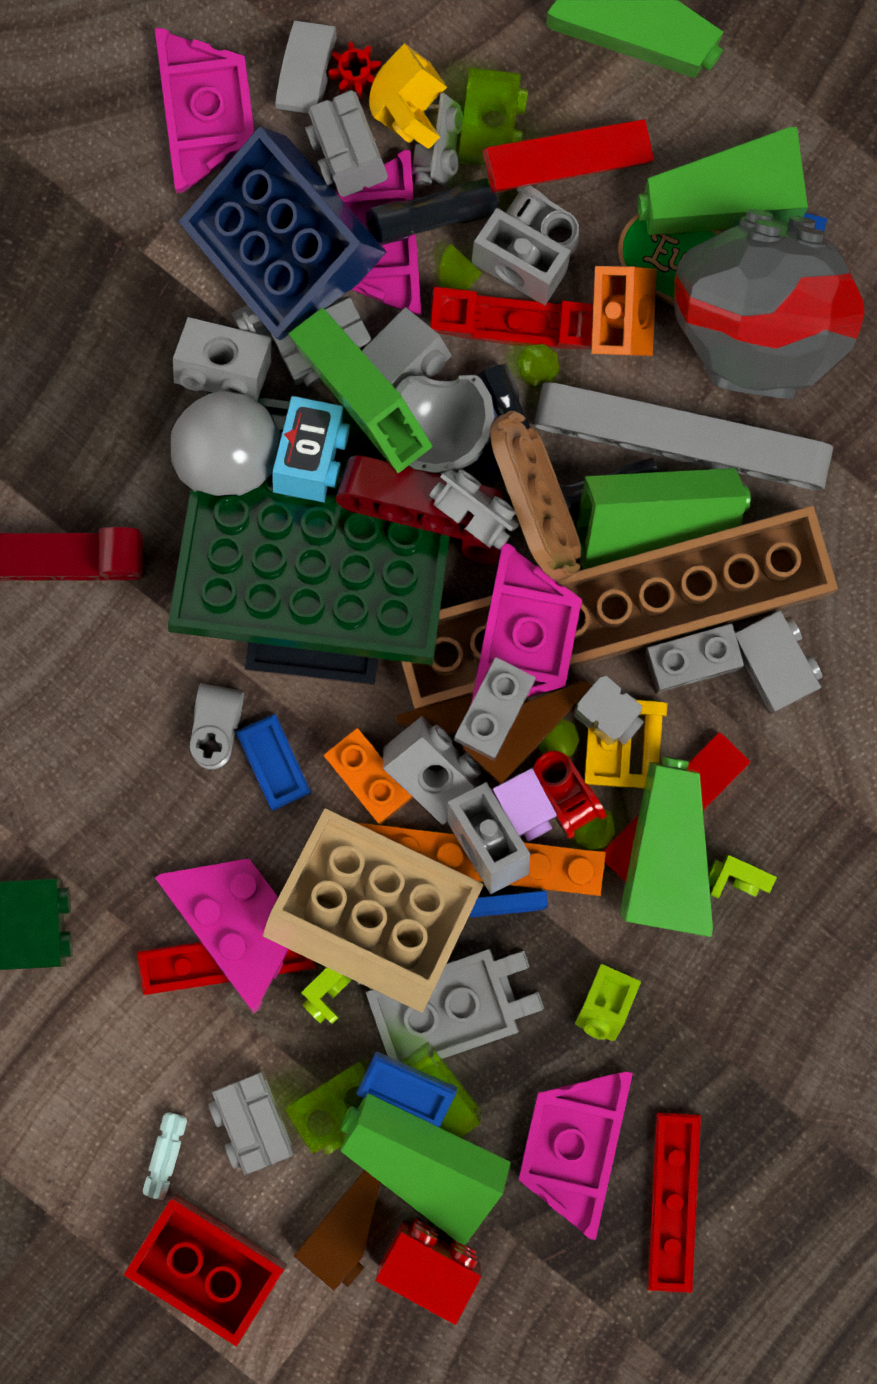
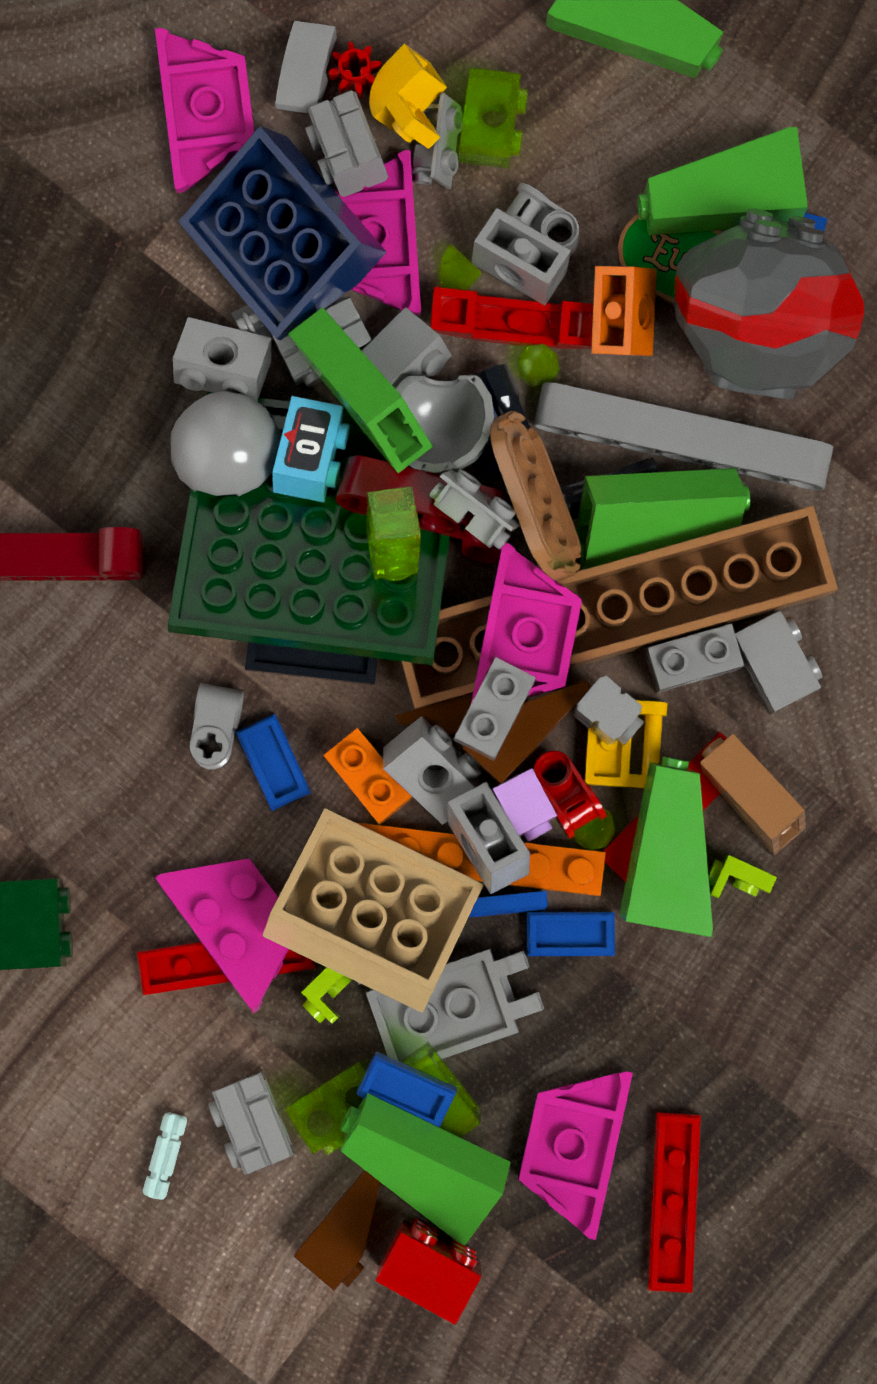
(205, 1269): red brick -> none
(393, 533): none -> clear neon green brick
(406, 218): black axle -> none
(561, 739): clear neon green tile -> none
(568, 155): red tile -> none
(570, 933): none -> blue tile
(607, 1003): lime bracket -> none
(753, 793): none -> medium nougat slope

